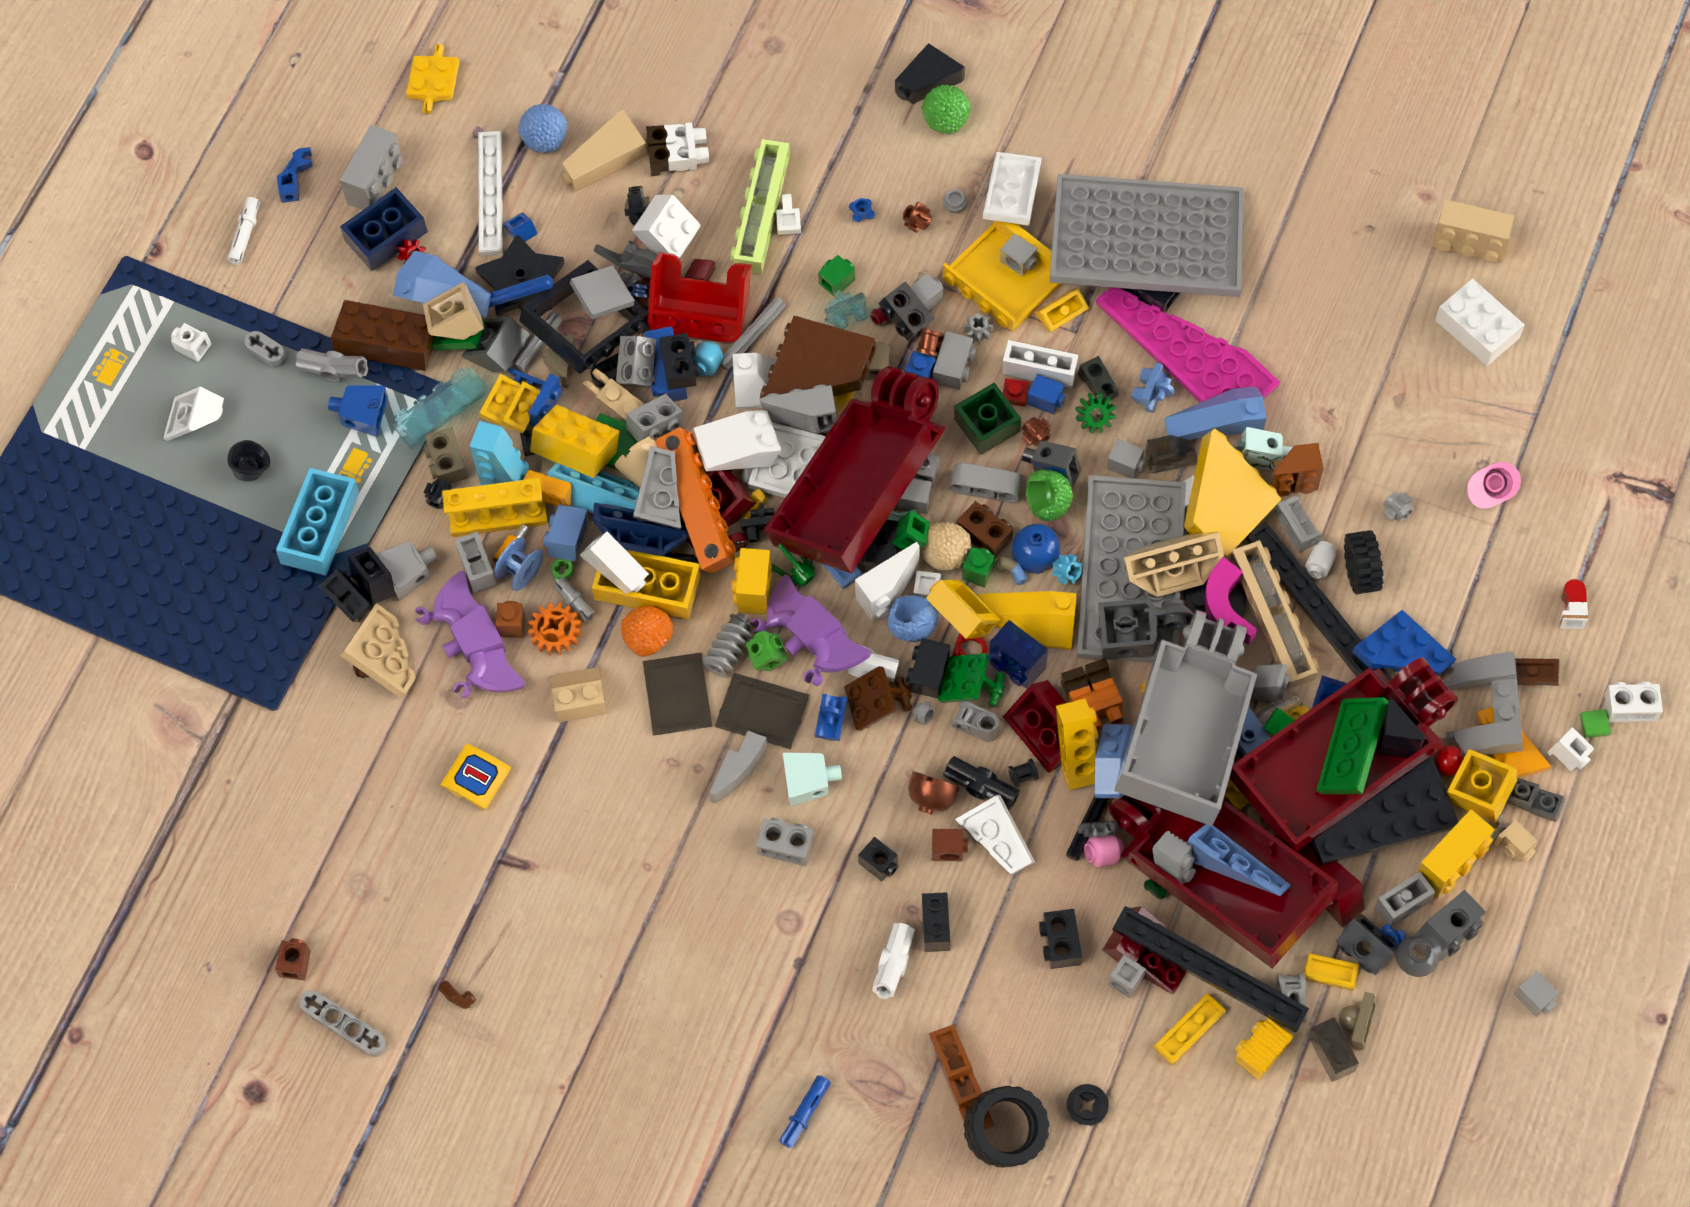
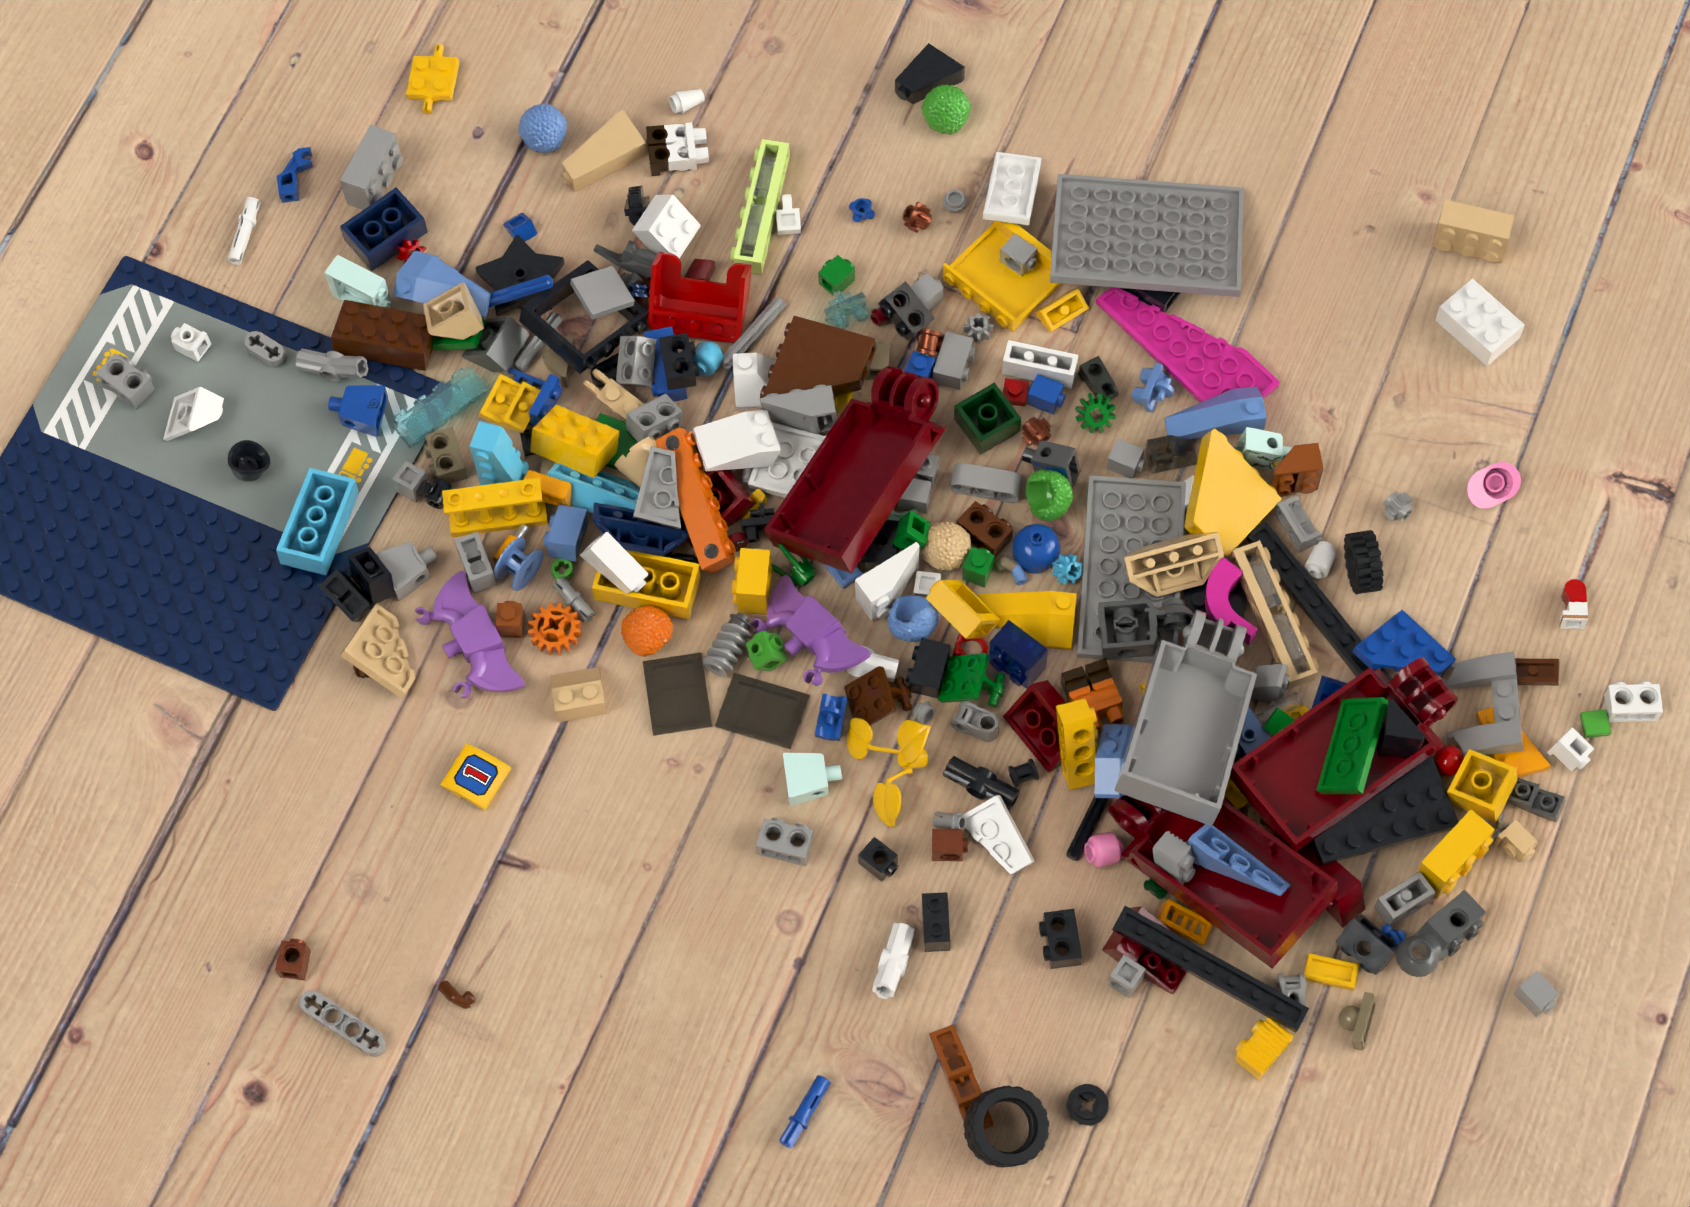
(122, 384): none -> light grey brick
(356, 283): none -> light aqua window
(410, 481): none -> light grey brick
(490, 193): white tile -> none
(685, 100): none -> white cone
(738, 766): light grey slope -> none
(912, 755): none -> yellow plant
(931, 793): copper cylinder -> none
(949, 821): none -> light grey pin
(1098, 828): dark grey gear -> none
(1186, 914): none -> light orange slope
(1189, 1029): yellow tile -> none
(1333, 1049): clear smoke brick -> none

